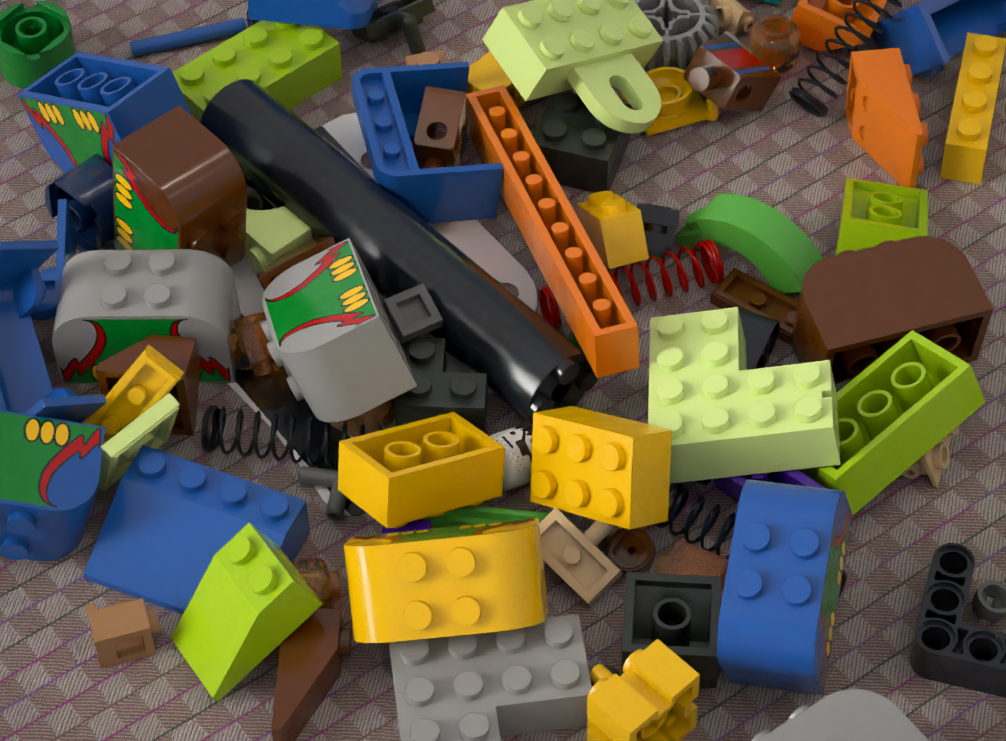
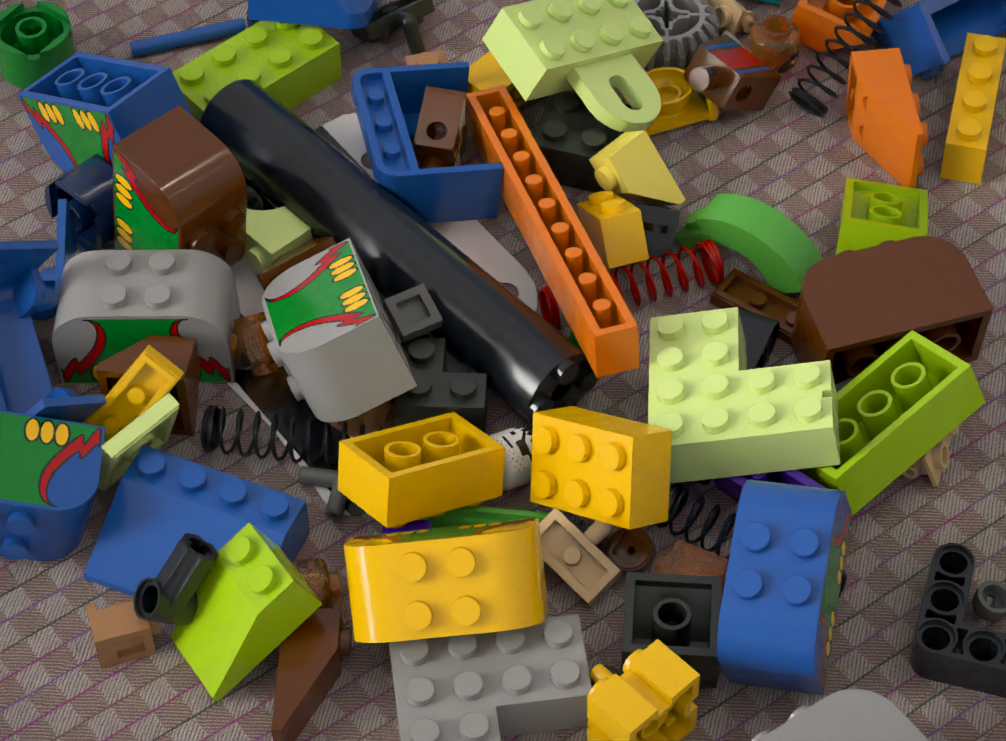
(173, 594): none -> black piece
(636, 171): none -> light yellow slope

